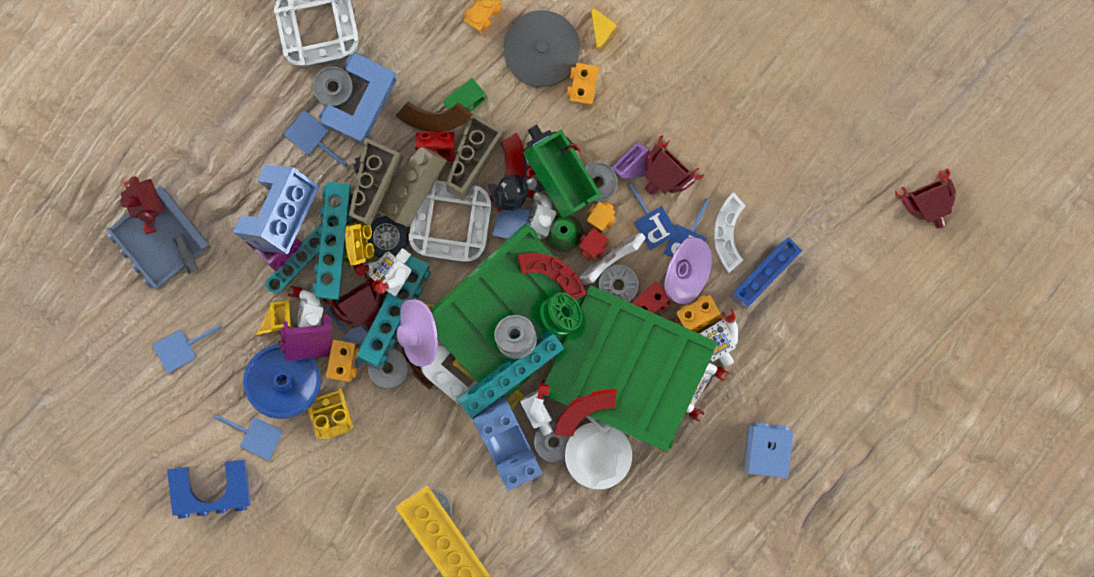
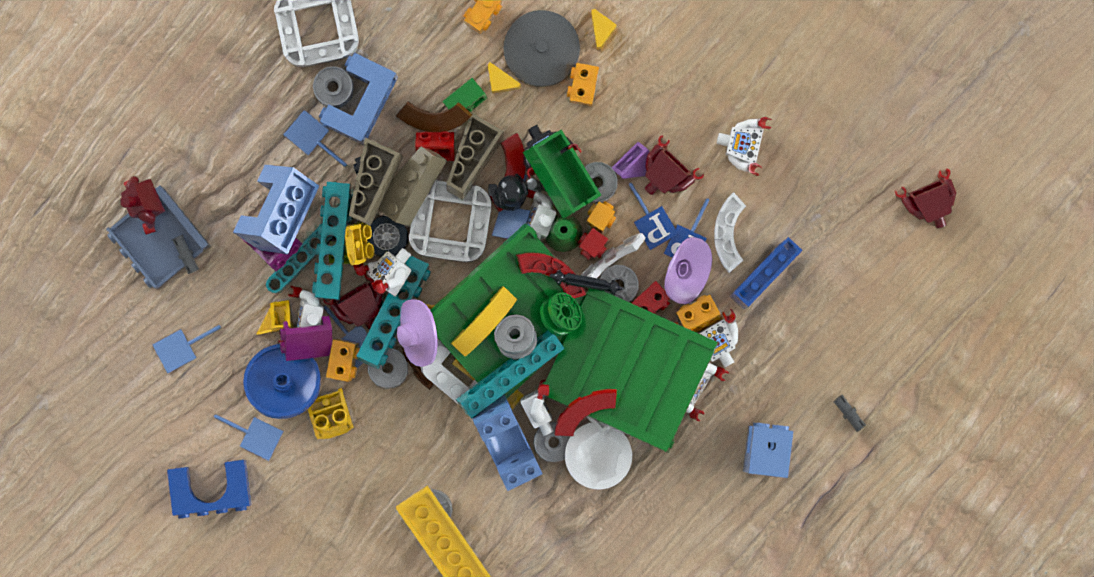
(485, 322): none -> yellow slope
(500, 80): none -> yellow slope
(586, 282): none -> black wheel
(744, 143): none -> torso
(849, 413): none -> dark grey pin

